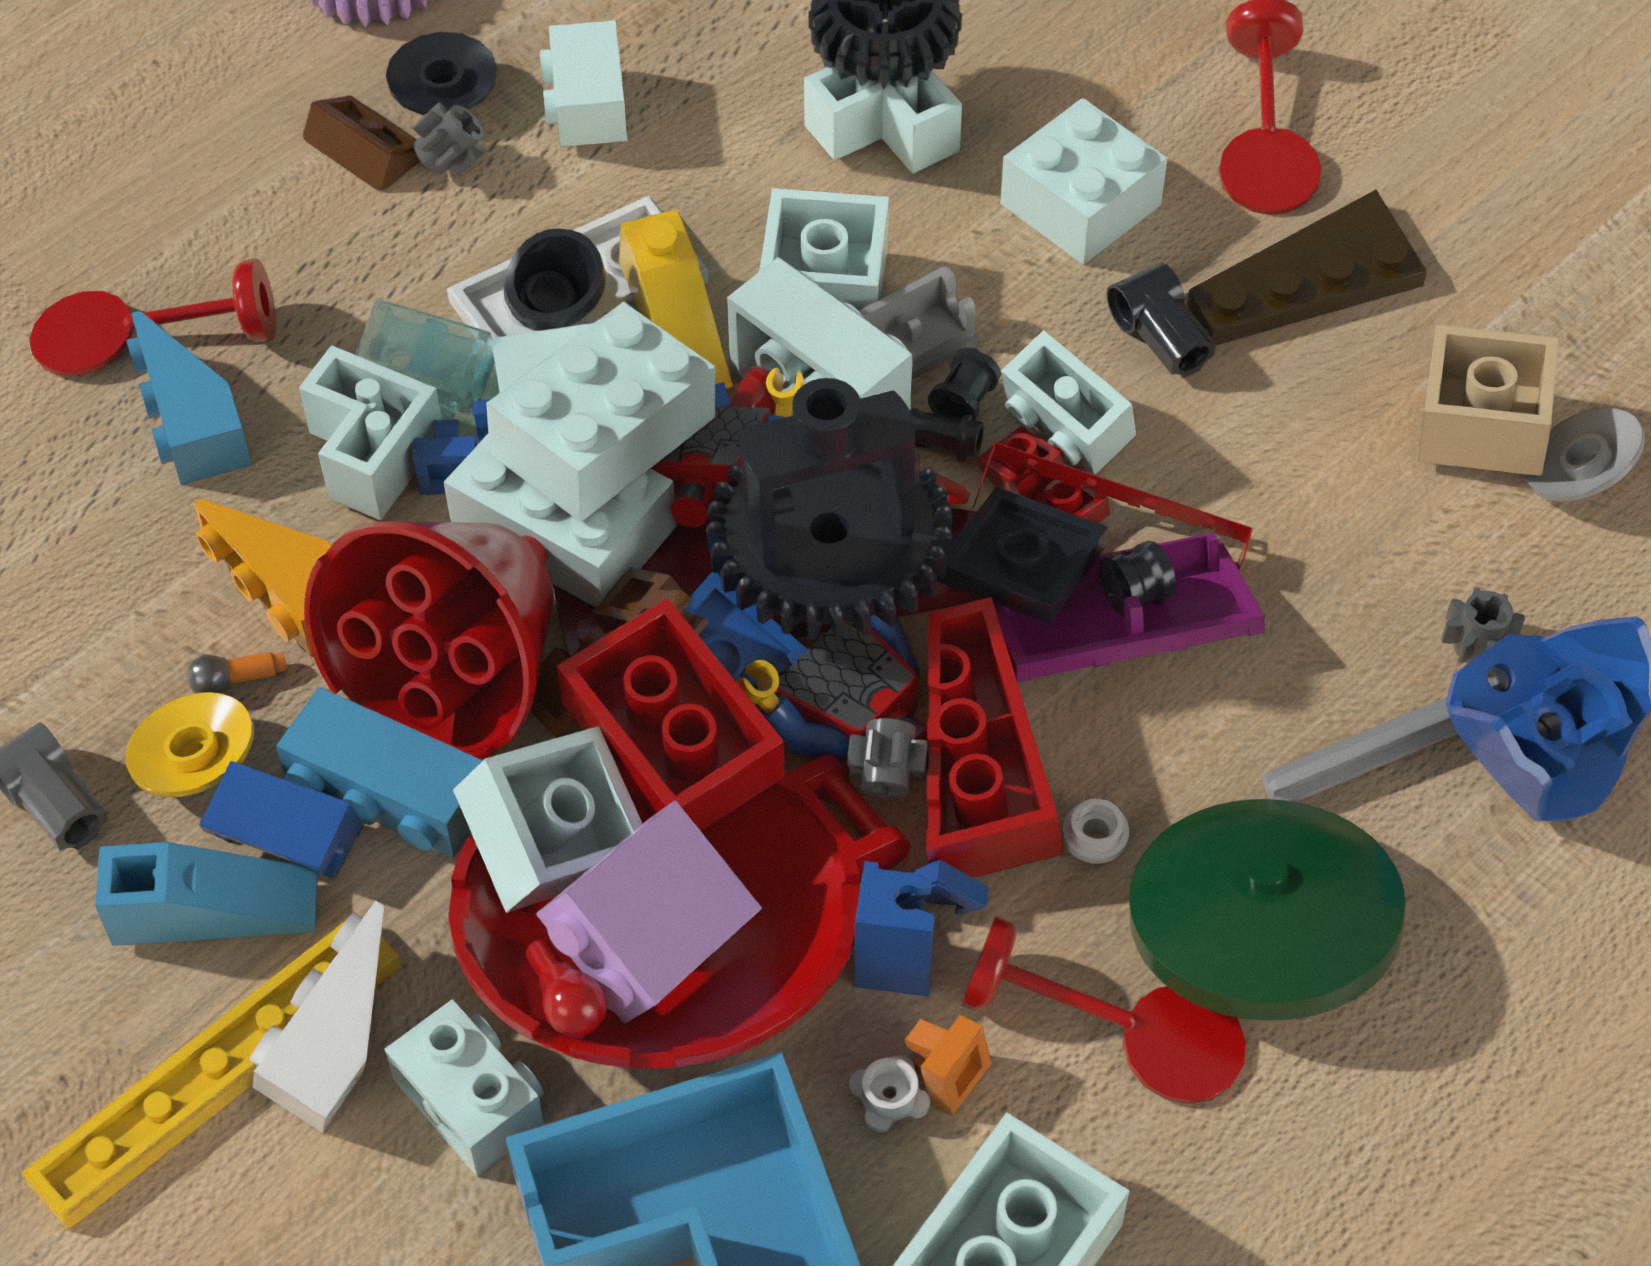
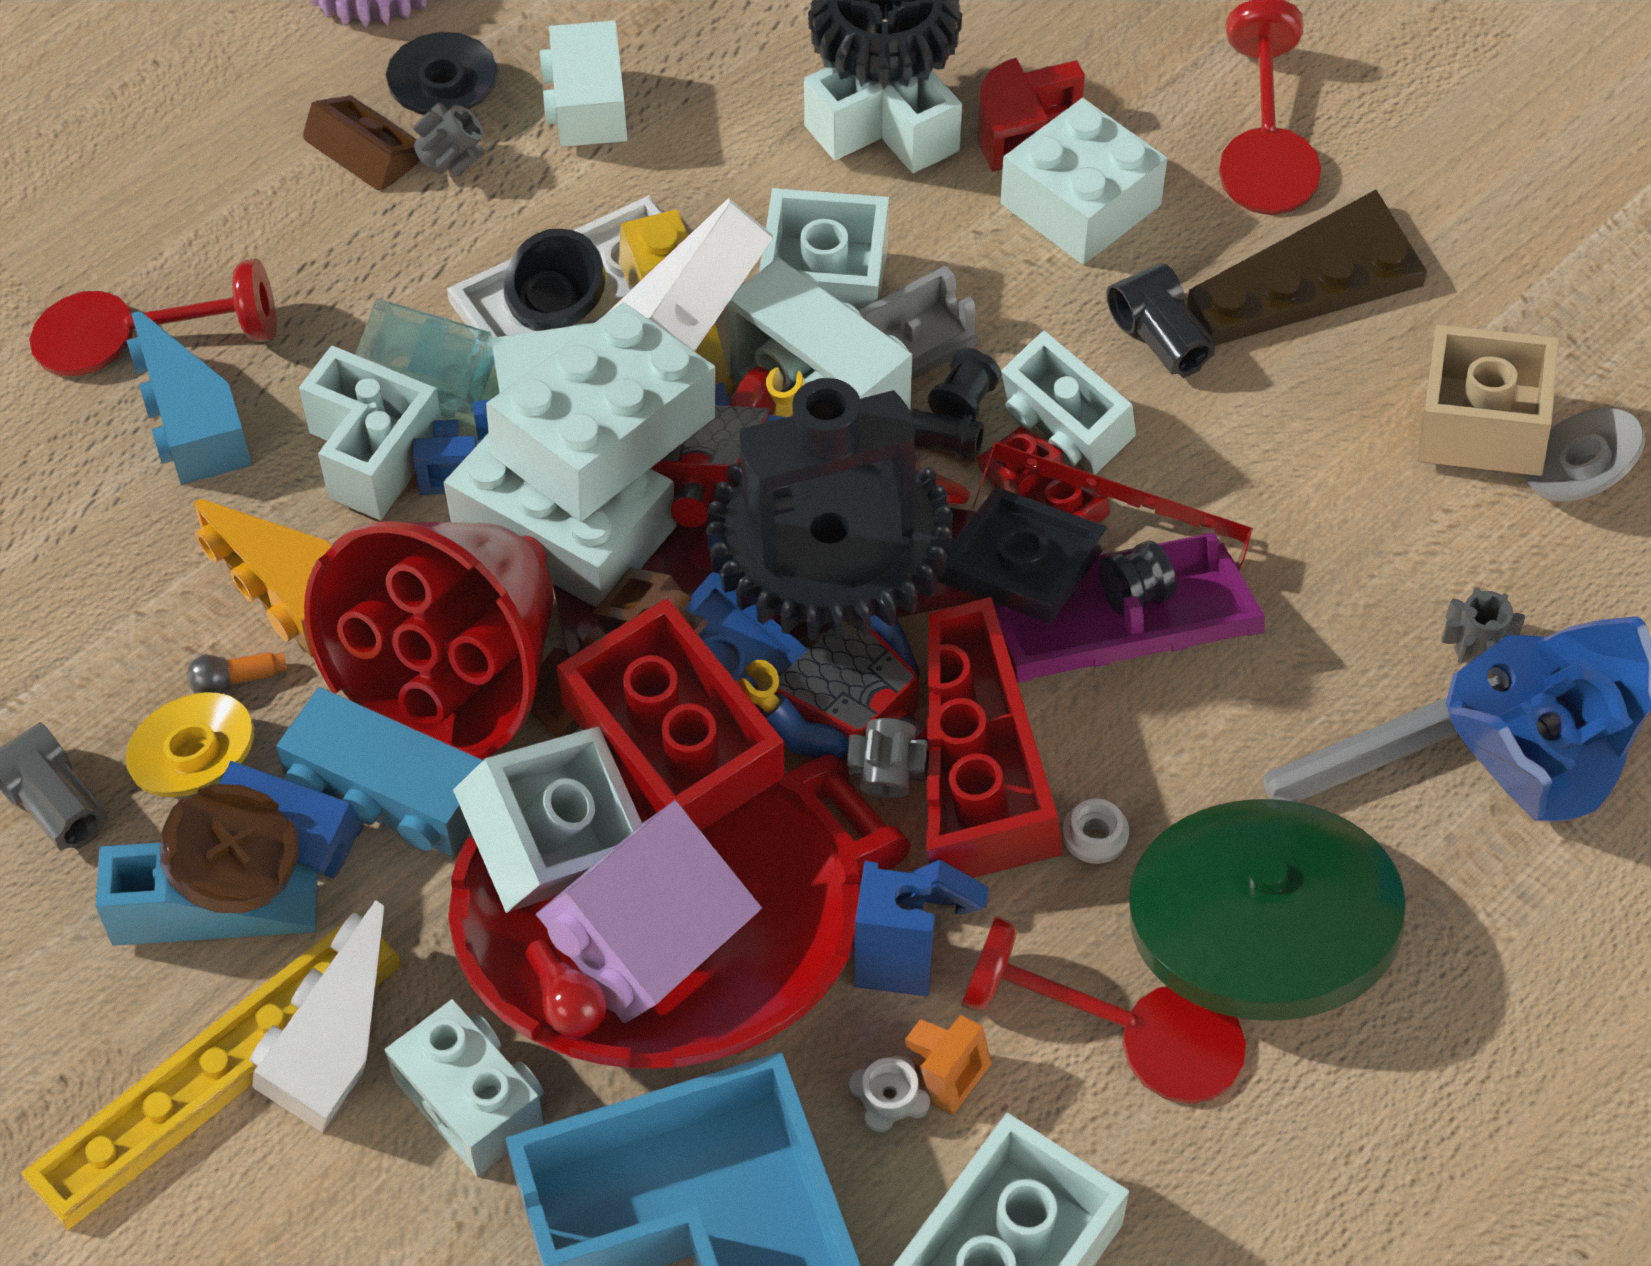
(228, 849): none -> reddish brown tile
(701, 274): none -> white slope
(1021, 103): none -> red brick

